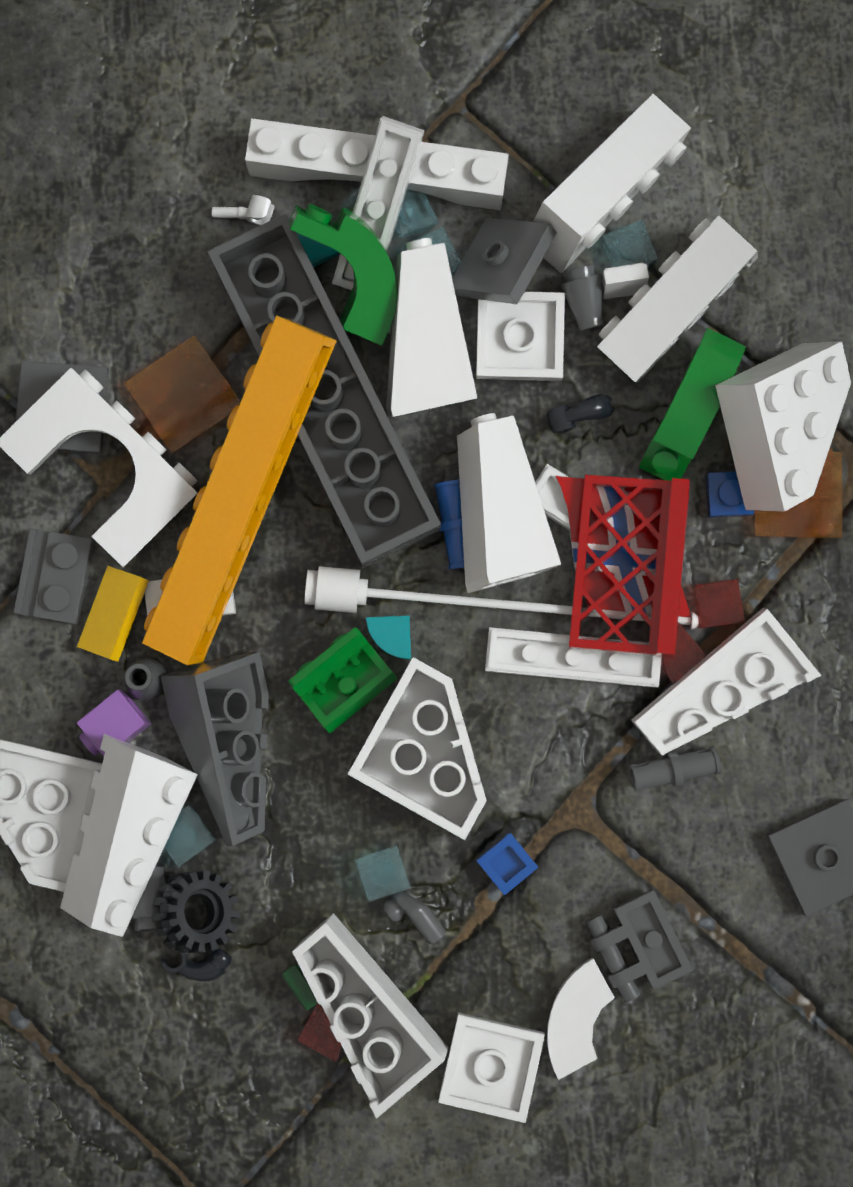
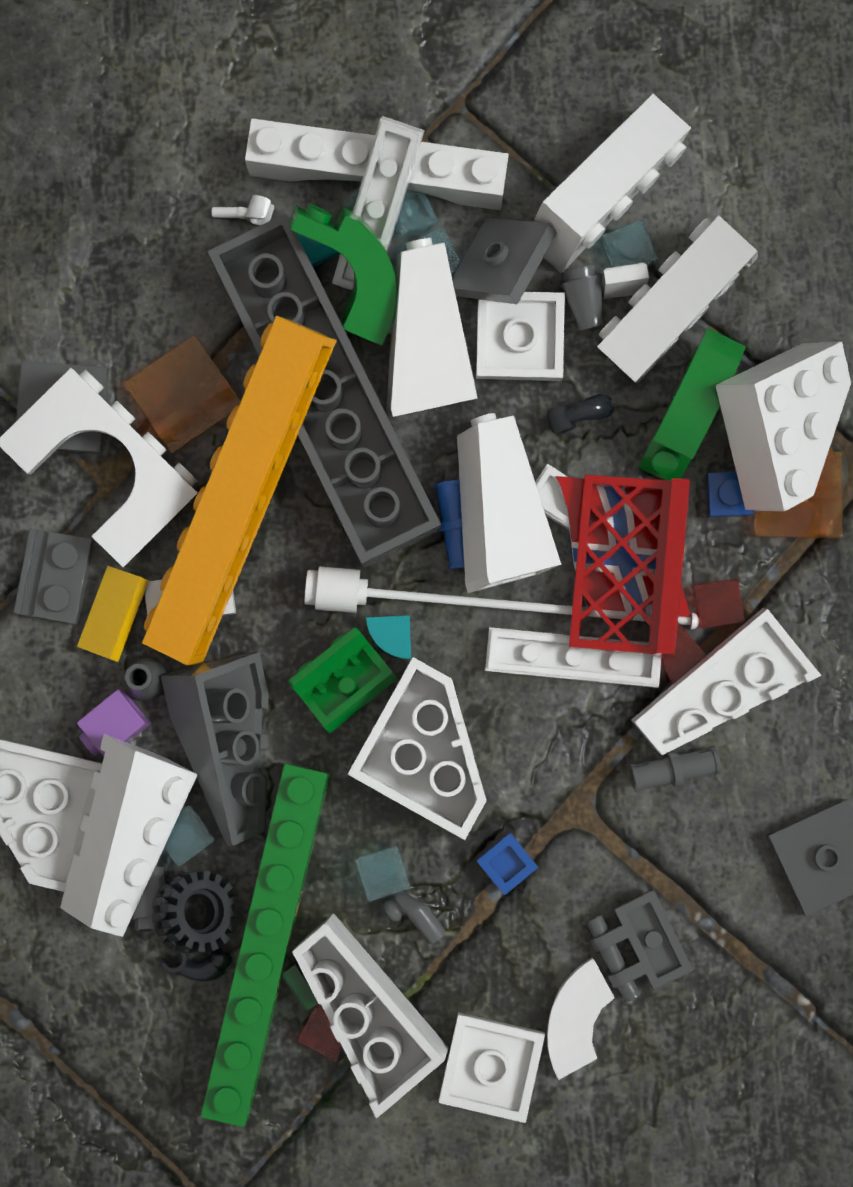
(265, 945): none -> green brick

